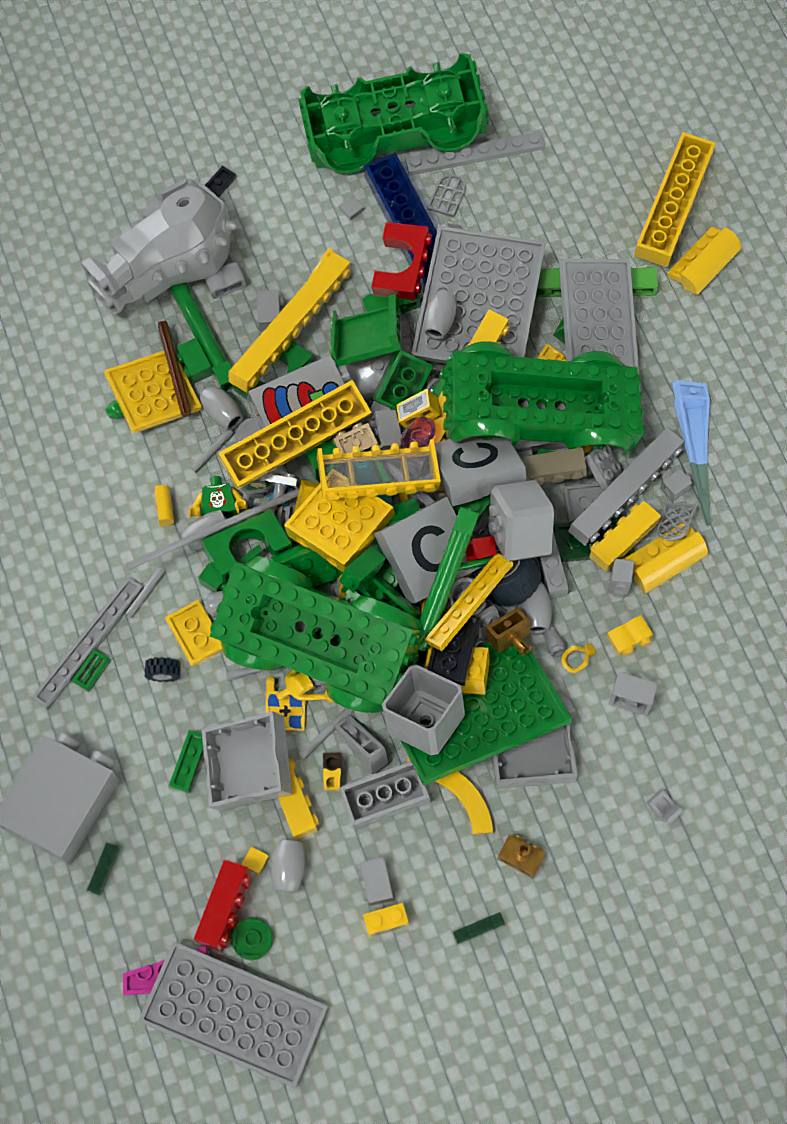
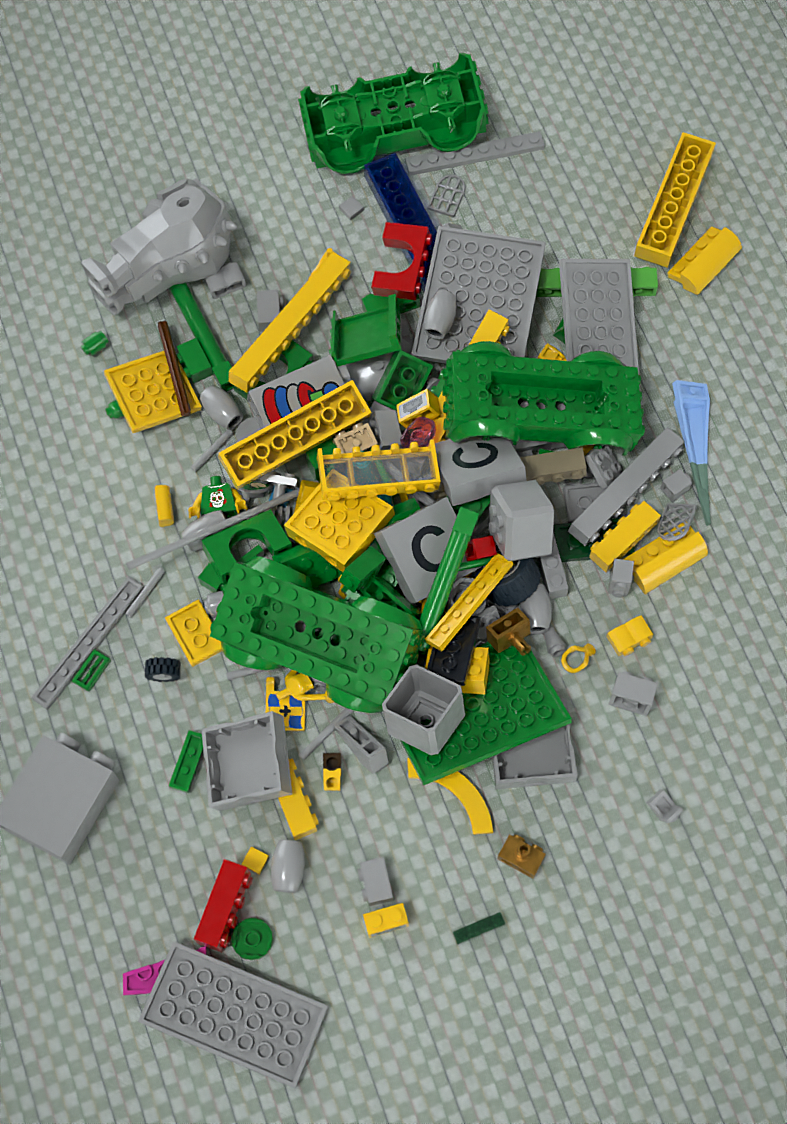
(94, 343): none -> green brick
(103, 869): clear green piece -> none
(220, 181): black tile -> none
(383, 795): light grey brick -> none

